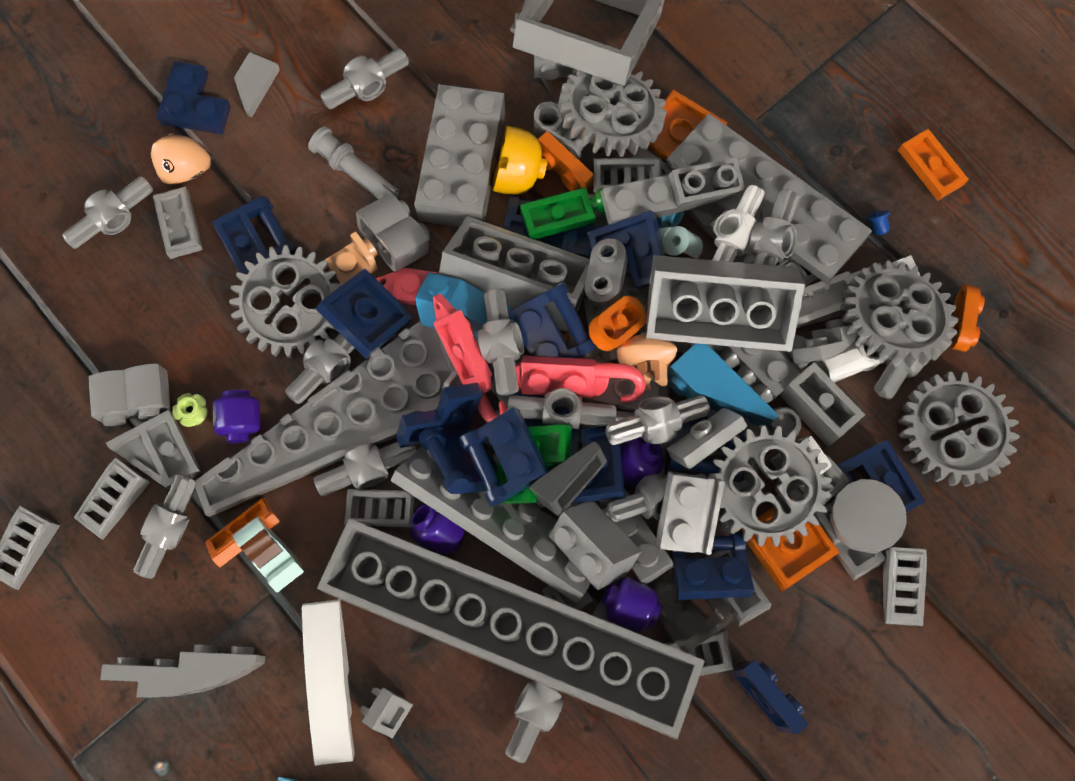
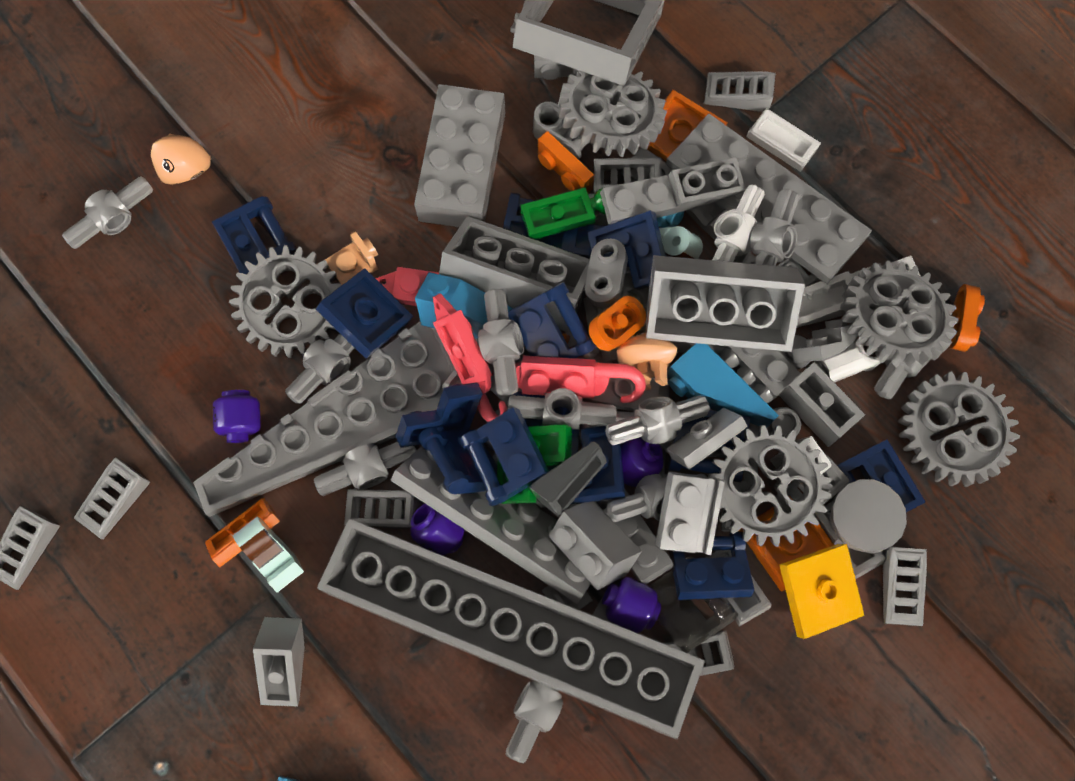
(129, 393): light grey brick -> none
(157, 449): light grey wing -> none
(164, 526): light grey axle -> none
(177, 222): light grey plate -> none
(186, 106): dark blue plate -> none
(194, 417): yellowish green plate -> none
(196, 671): light grey slope -> none
(254, 81): light grey tile -> none
(279, 661): none -> light grey slope
(327, 682): white slope -> none
(342, 158): light grey pin -> none
(364, 78): light grey axle -> none
(386, 712): light grey tile -> none
(393, 231): light grey brick -> none
(518, 162): yellow cylinder -> none
(752, 80): none -> light grey slope
(760, 684): dark blue plate -> none
(783, 139): none -> white tile
(821, 590): none -> yellow plate
(879, 222): blue piece -> none
(933, 164): orange plate -> none

